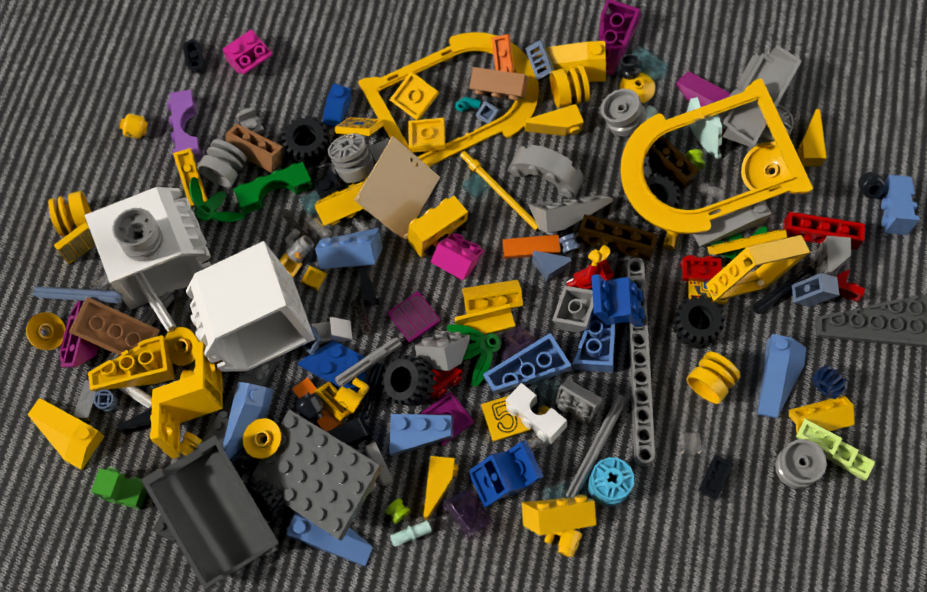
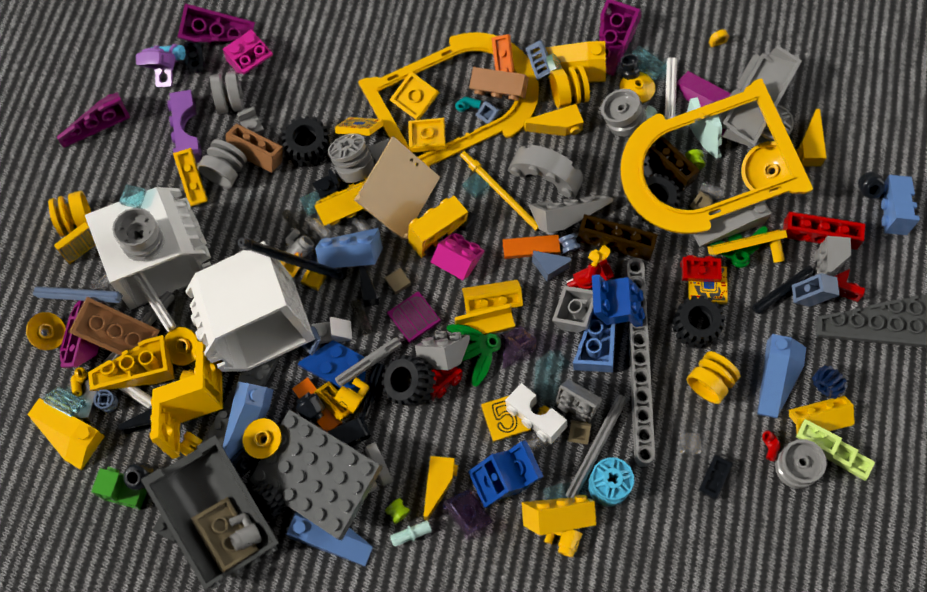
(61, 403): none -> clear light blue tile
(77, 381): none -> yellow arm
(99, 117): none -> magenta wedge
(132, 196): none -> clear light blue tile
(133, 126): yellow head -> none
(134, 474): none -> black head
(161, 59): none -> medium lavender piece
(206, 211): green plant -> none
(211, 26): none -> magenta wedge
(215, 532): none -> dark tan tile
(227, 92): none -> light grey wheel
(246, 536): none -> light grey piece
(247, 244): none -> black piece
(292, 178): green arch -> none
(336, 105): blue slope -> none
(397, 281): none -> dark tan tile
(417, 431): medium blue wedge -> none
(451, 406): magenta tile -> none
(528, 366): medium blue wedge -> none
(553, 62): none -> sand green tile
(579, 432): none -> dark tan tile
(670, 99): none -> white axle
(670, 240): yellow pin -> none
(702, 200): none -> dark tan tile
(718, 38): none -> yellow tile
(772, 444): none -> red arm
(775, 259): yellow window -> none

